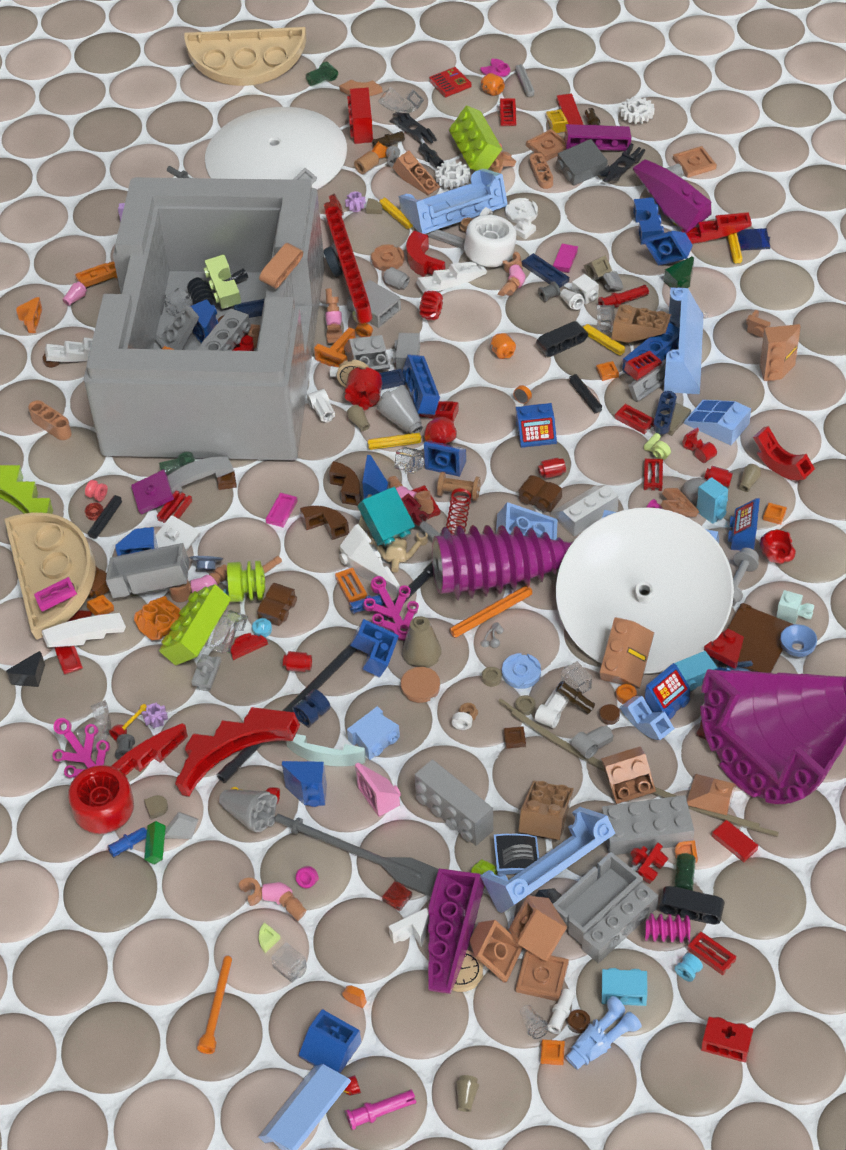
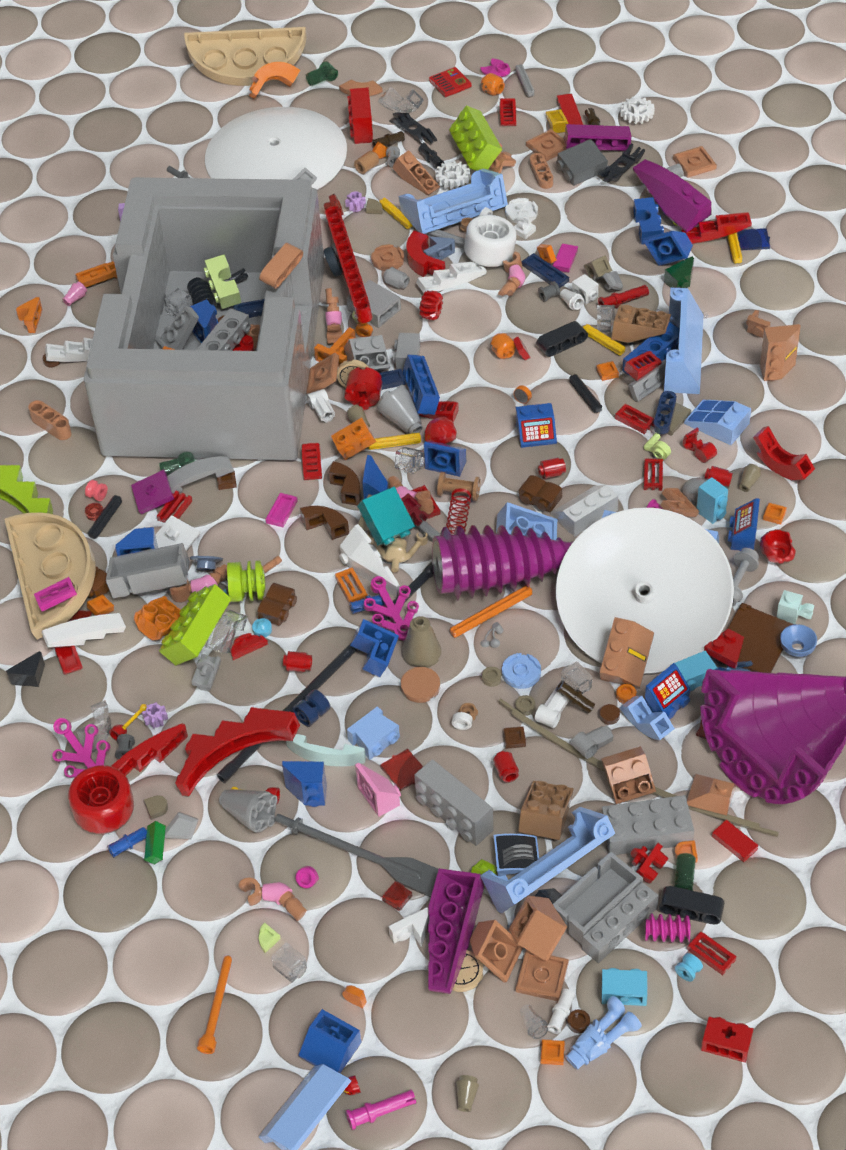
(275, 70): none -> orange arch
(310, 451): none -> red slope
(323, 373): none -> nougat tile
(351, 441): none -> orange brick
(402, 769): none -> clear red piece
(440, 247): none -> sand blue slope
(506, 766): none -> red brick
(521, 348): none -> red tile
(546, 253): none -> orange tile

